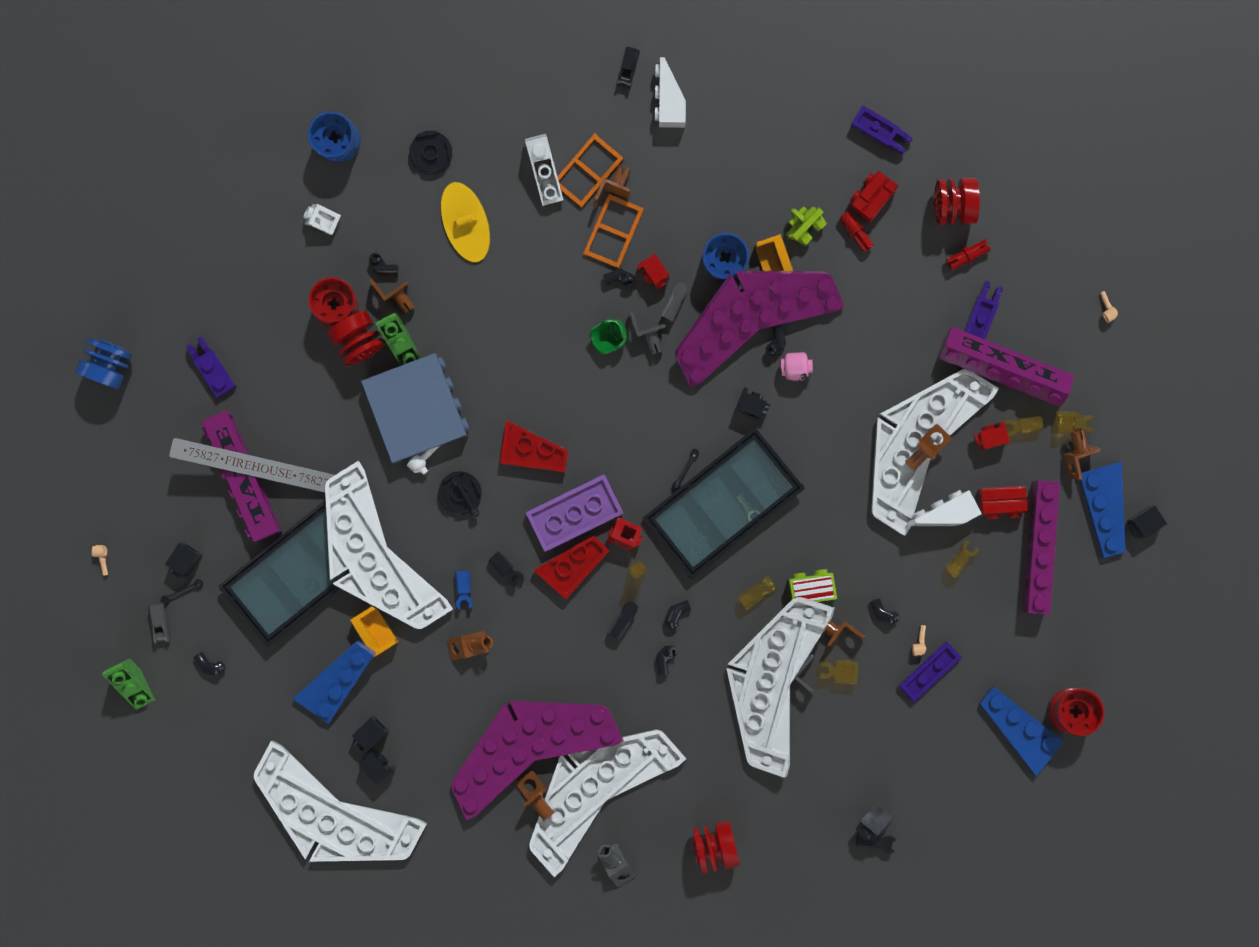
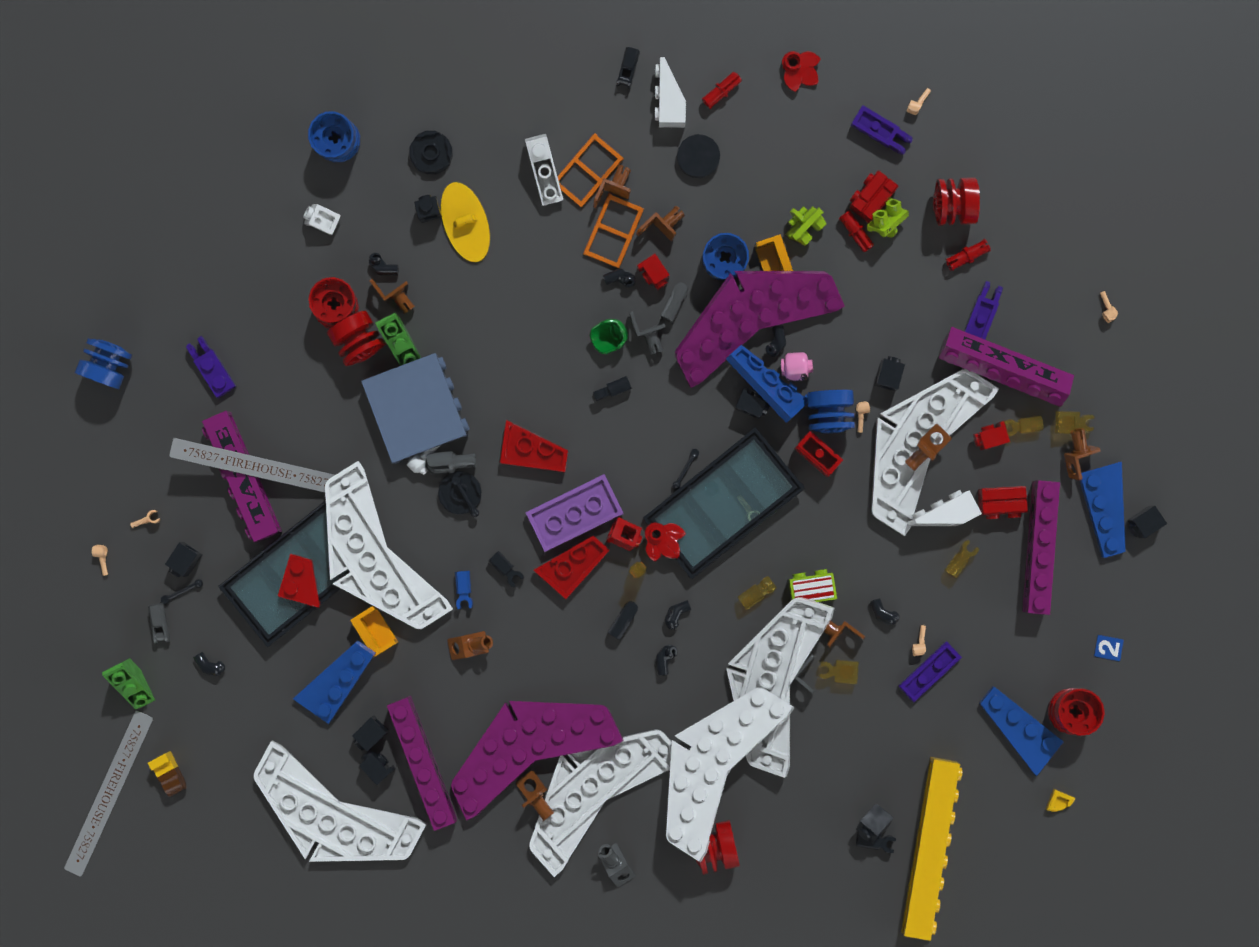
(108, 793): none -> light grey sticker
(147, 519): none -> light nougat hand
(168, 773): none -> leg
(300, 581): none -> red wing
(422, 763): none -> magenta brick
(428, 208): none -> black brick
(449, 462): none -> dark grey arm
(613, 388): none -> black bar
(663, 224): none -> dark orange bracket
(665, 543): none -> red plate
(698, 156): none -> black tile
(701, 772): none -> white wing
(721, 90): none -> red axle
(766, 382): none -> blue wing
(802, 72): none -> red plate
(818, 454): none -> red brick
(831, 410): none -> blue wheel
(862, 408): none -> light nougat hand
(887, 220): none -> lime hips
(890, 373): none -> black brick
(914, 107): none -> light nougat hand
(930, 849): none -> yellow brick
(1059, 801): none -> yellow tile
(1108, 648): none -> blue sticker

